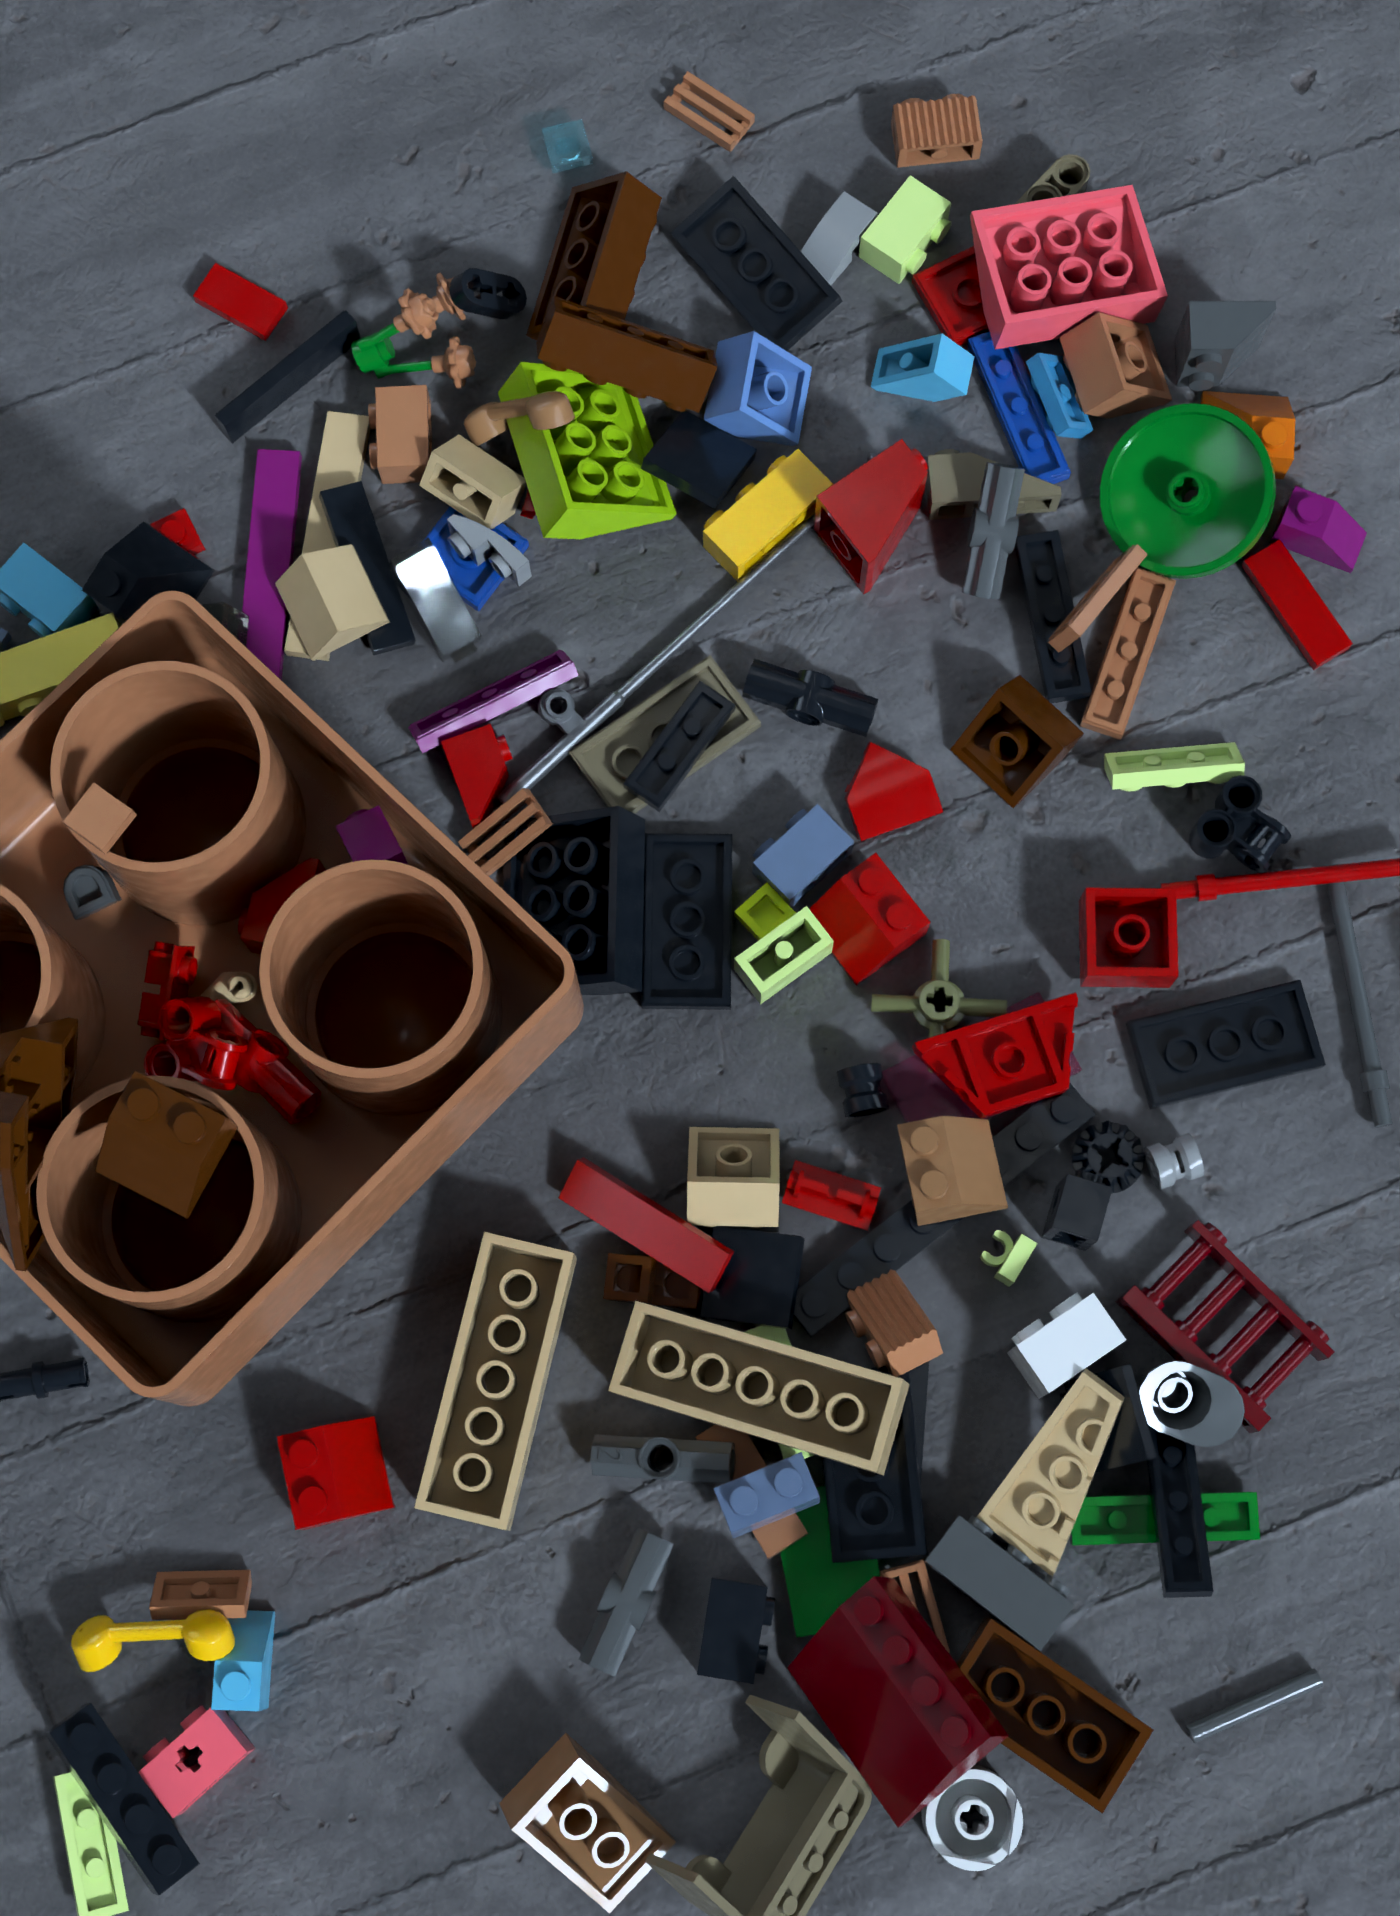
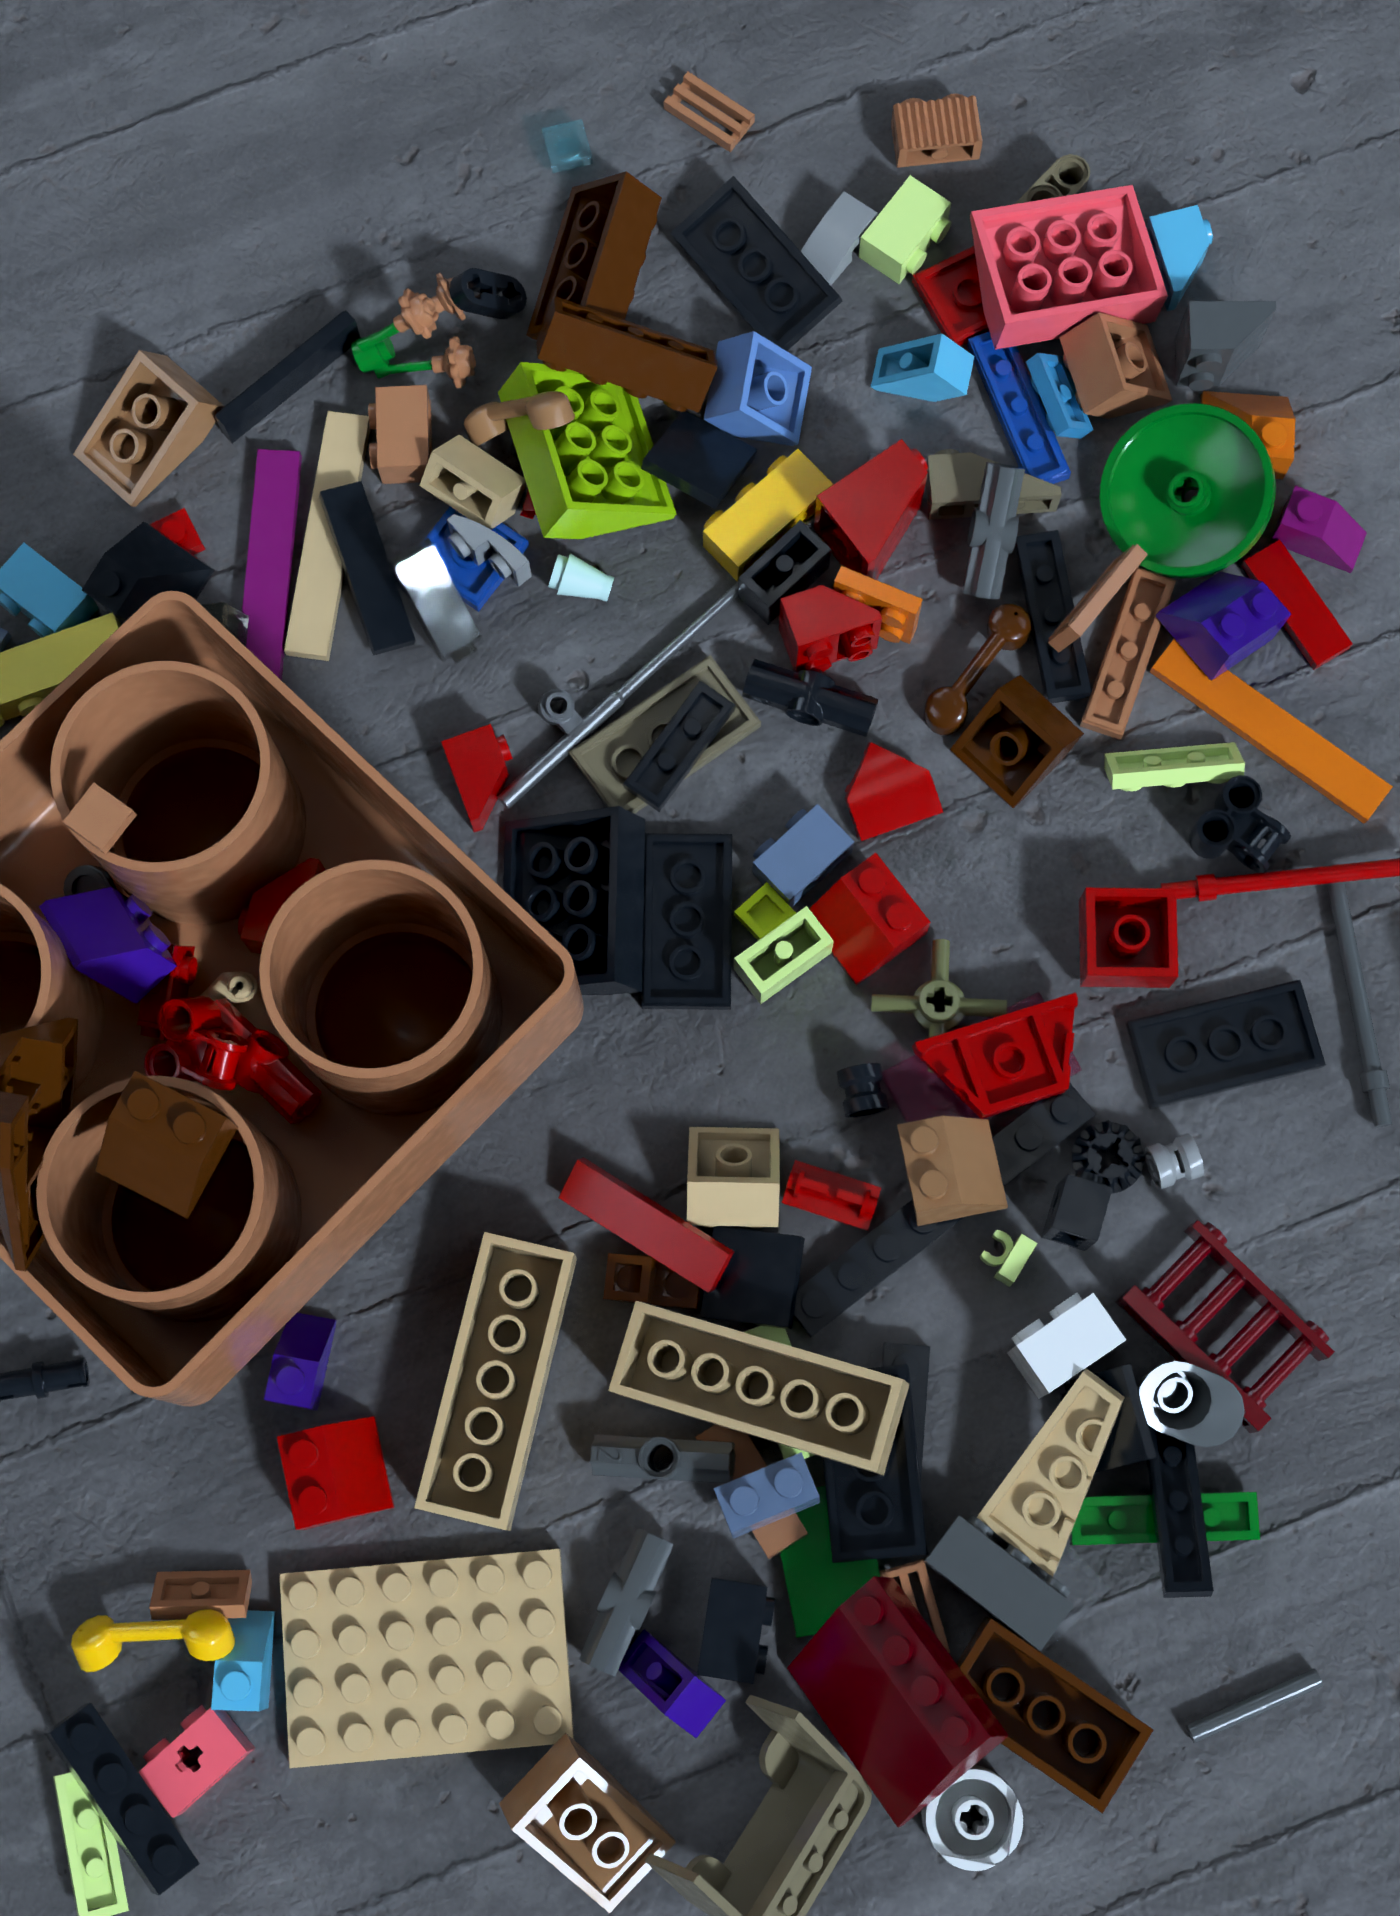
(111, 940): none -> dark purple slope
(147, 426): none -> medium nougat slope
(240, 301): red tile -> none
(301, 1362): none -> dark purple slope
(330, 599): tan slope -> none
(370, 837): magenta slope -> none
(425, 1658): none -> tan plate
(478, 853): nougat tile -> none
(493, 700): magenta tile -> none
(579, 579): none -> light aqua cone
(670, 1684): none -> dark purple slope
(783, 571): none -> black brick
(826, 627): none -> red slope
(893, 1324): nougat brick -> none
(897, 608): none -> orange plate
(947, 706): none -> reddish brown piece
(1180, 245): none -> medium azure slope
(1224, 621): none -> dark purple slope
(1275, 733): none -> orange tile

